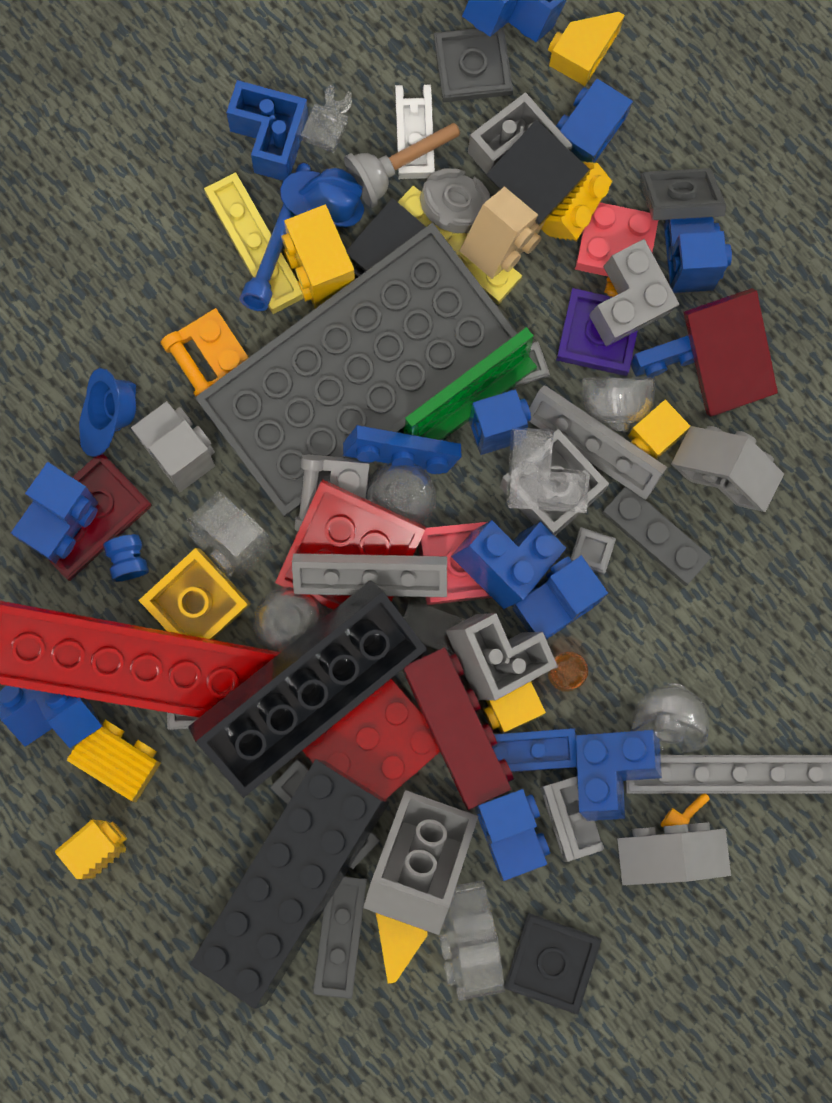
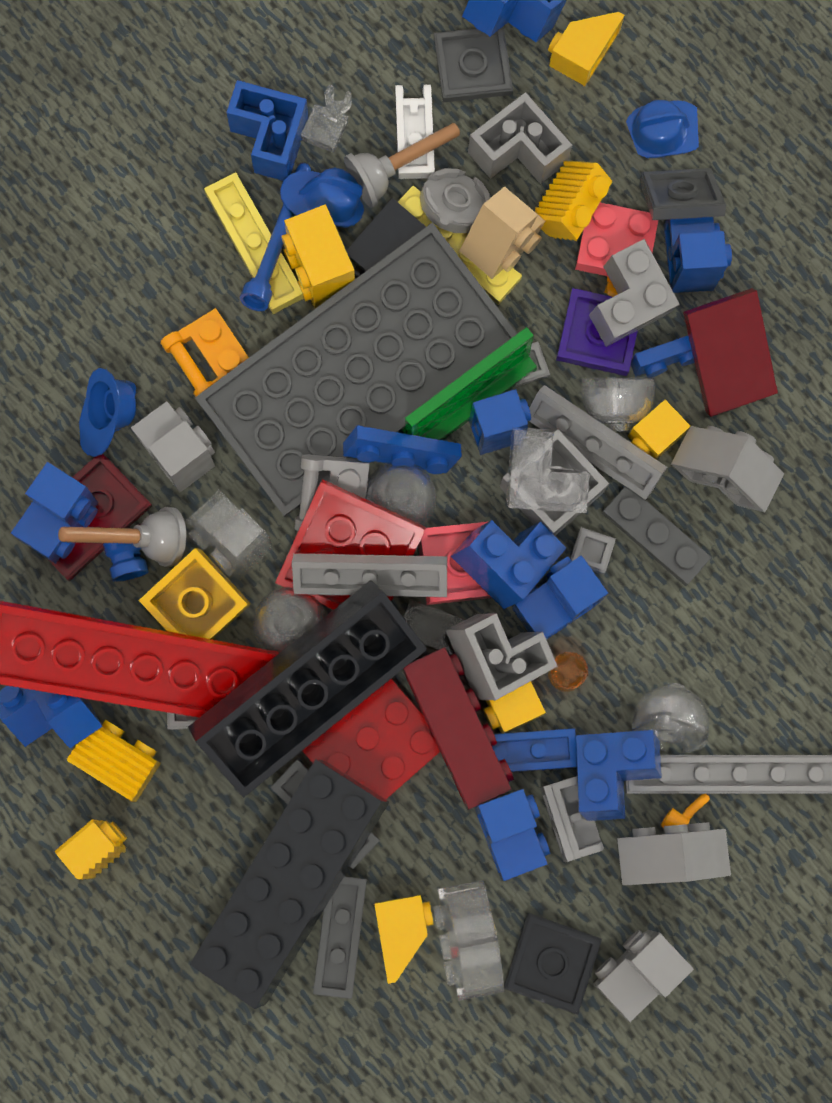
(159, 536): none -> light grey piece
(421, 862): light grey brick -> none
(539, 171): black tile -> none
(594, 120): blue brick -> none
(641, 973): none -> light grey brick
(664, 128): none -> blue piece

